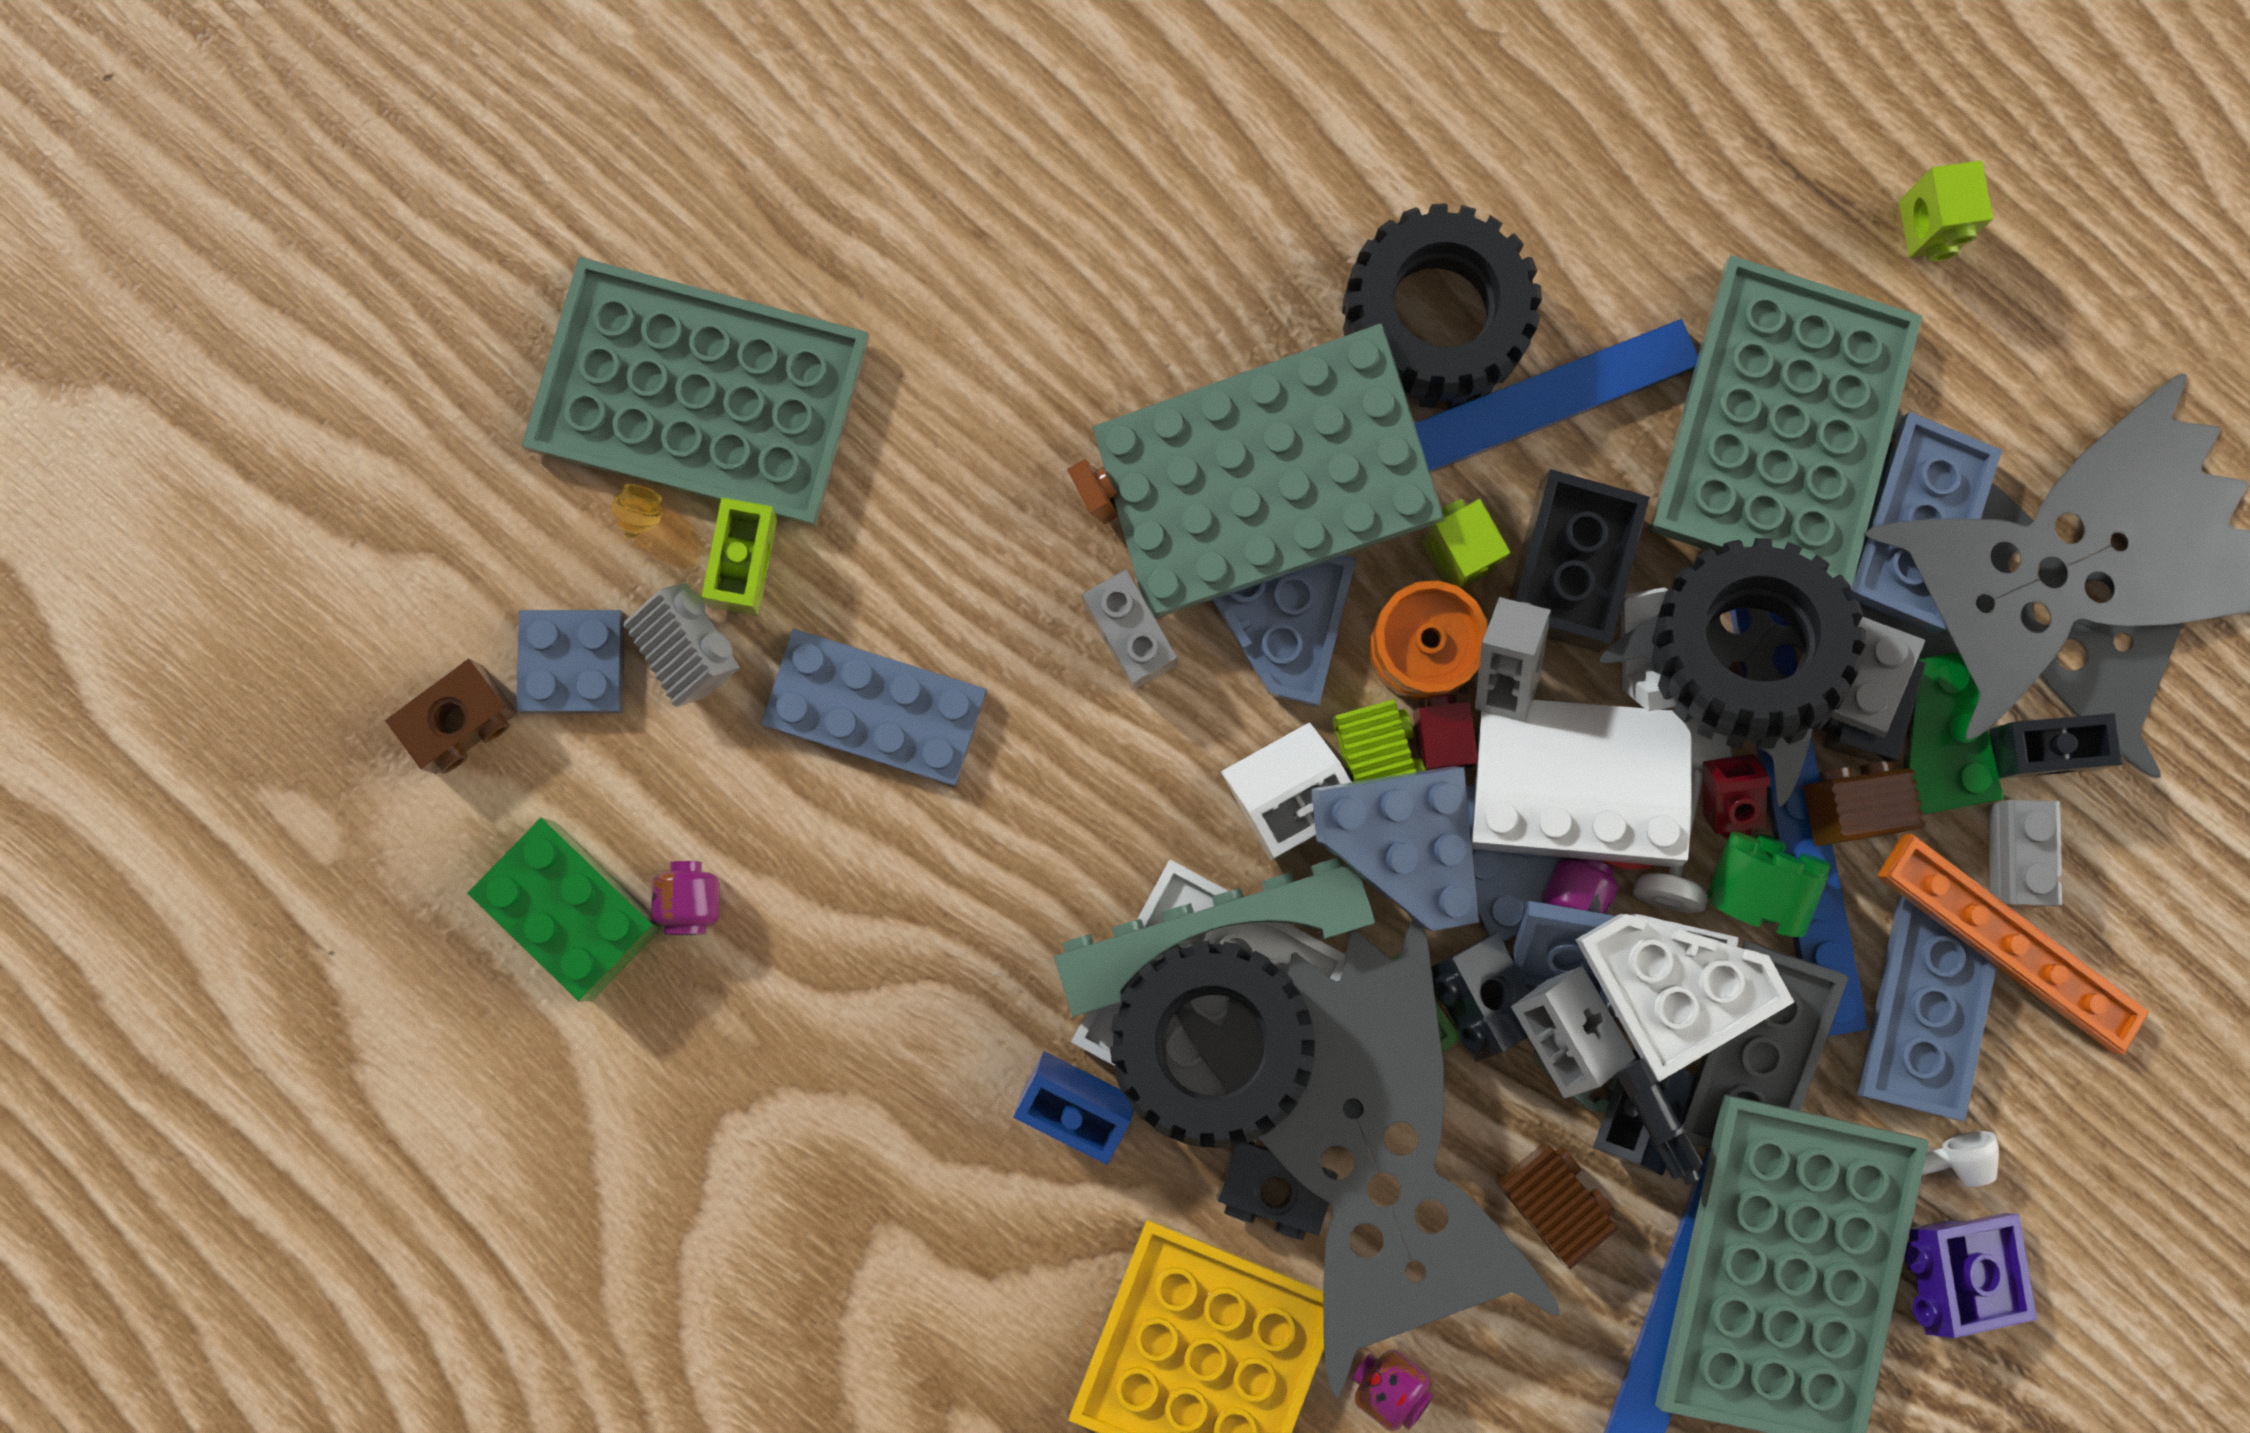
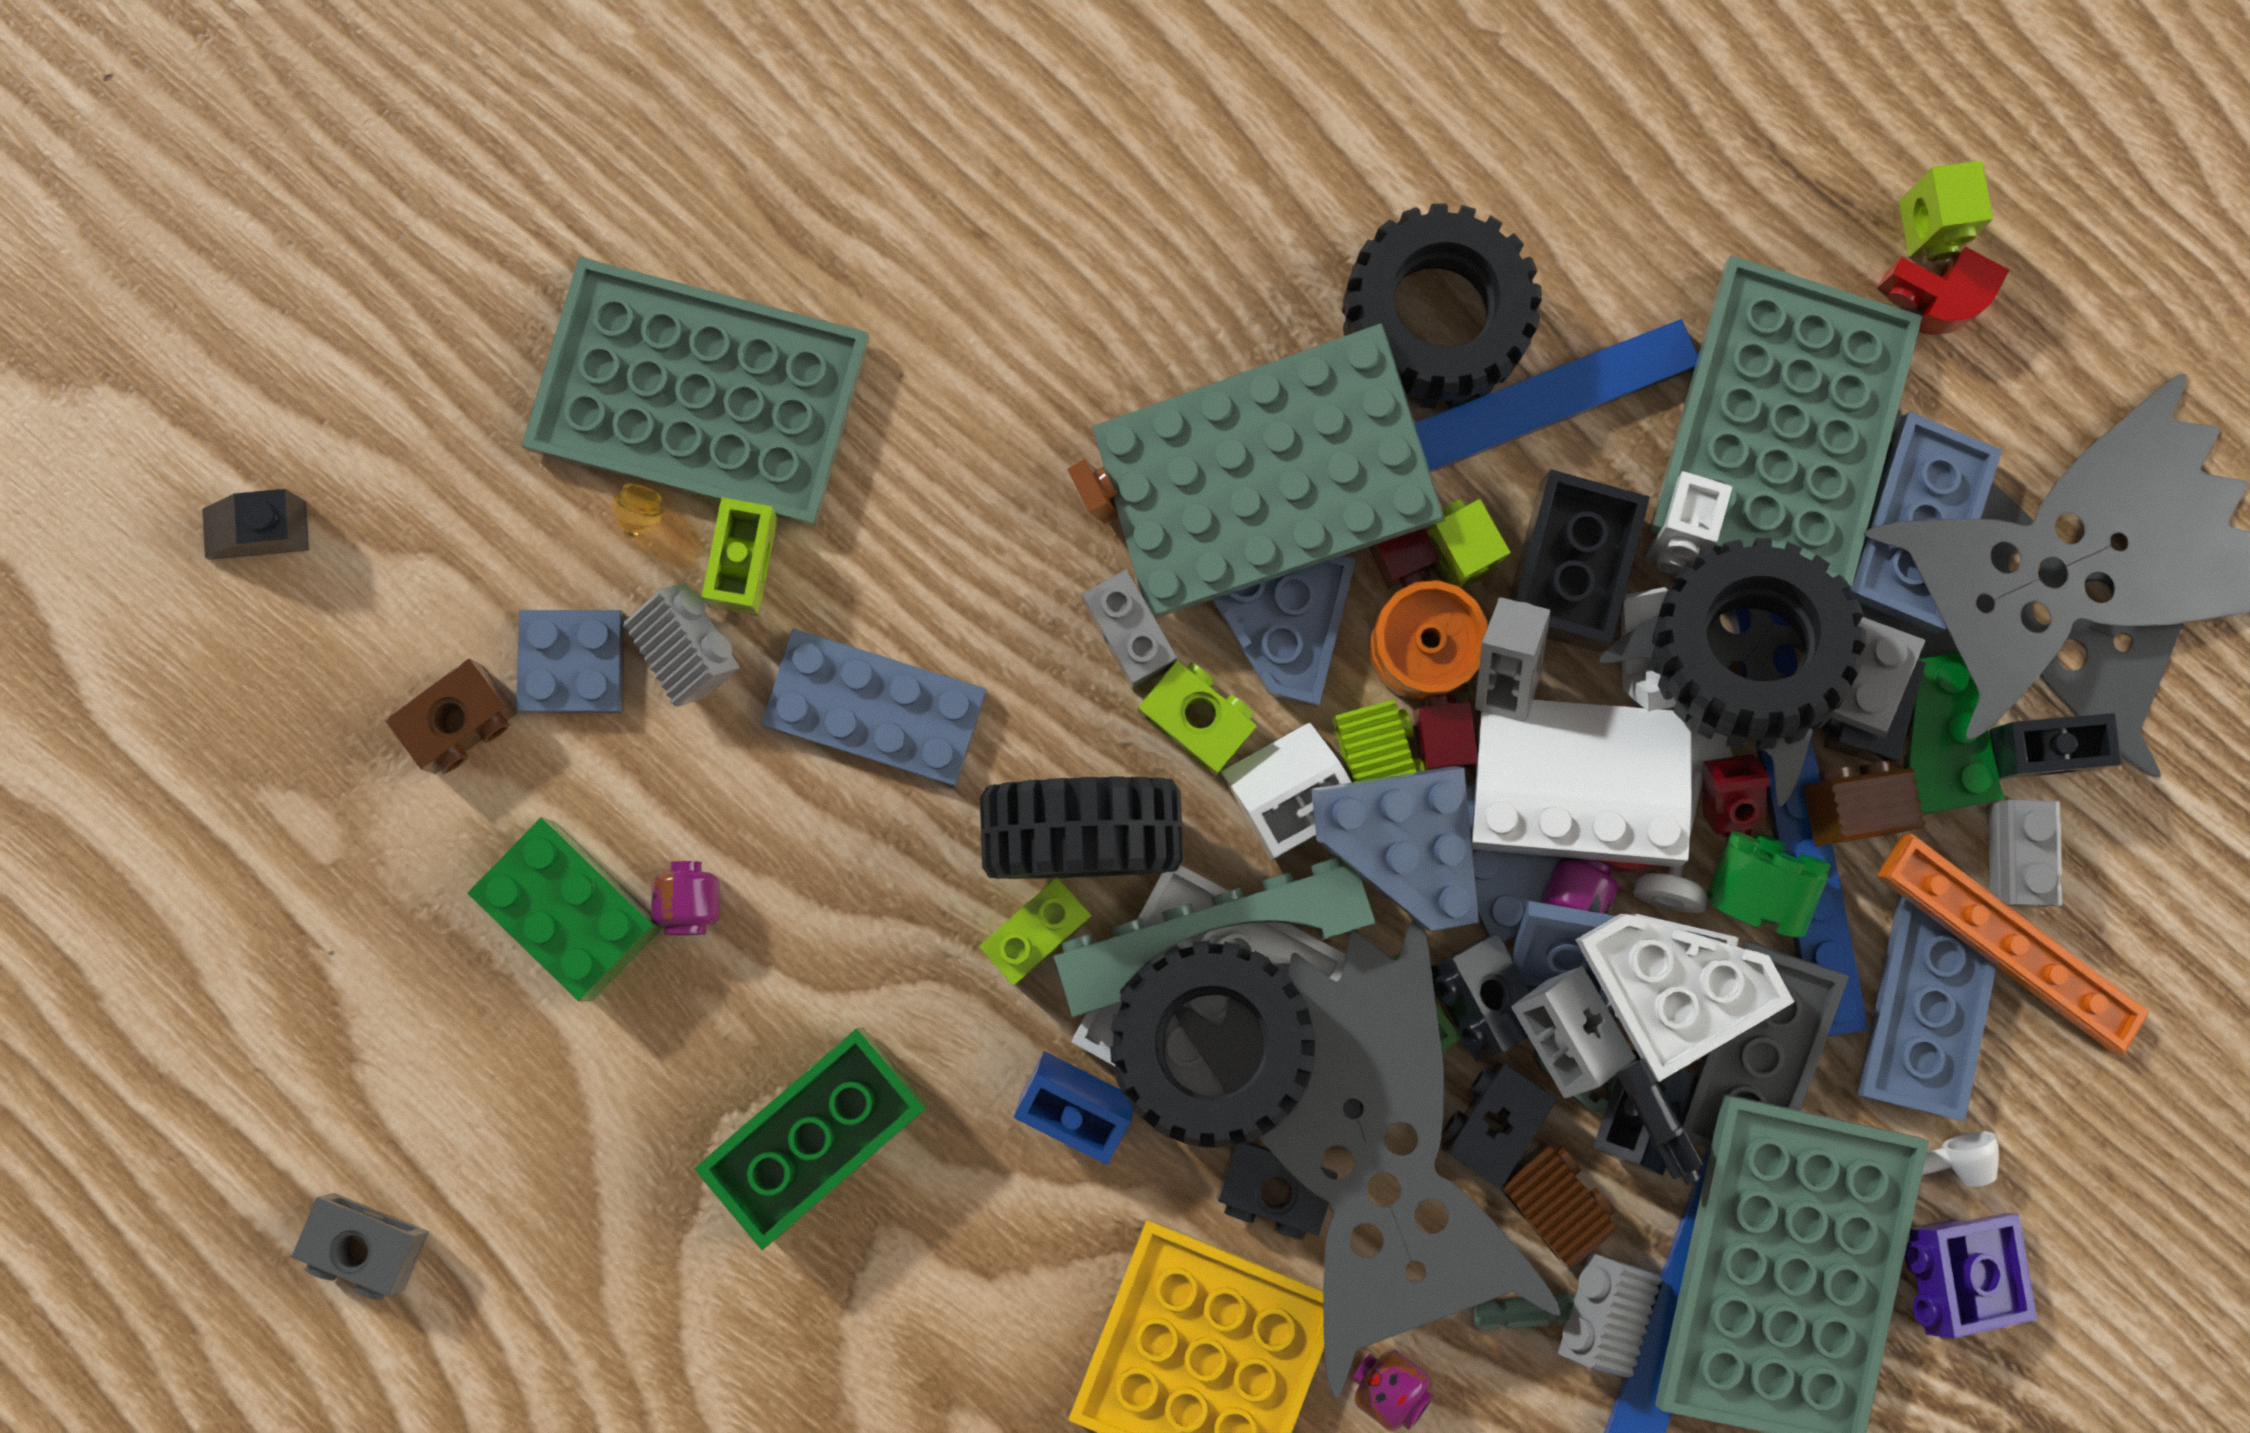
(255, 524): none -> black slope
(390, 1243): none -> dark grey brick
(811, 1137): none -> green brick
(1035, 932): none -> lime brick
(1081, 827): none -> black tyre
(1208, 746): none -> lime brick
(1405, 558): none -> dark red brick
(1519, 1313): none -> sand green axle
(1523, 1113): none -> black brick
(1609, 1315): none -> light grey brick
(1690, 524): none -> white bracket
(1946, 300): none -> red brick

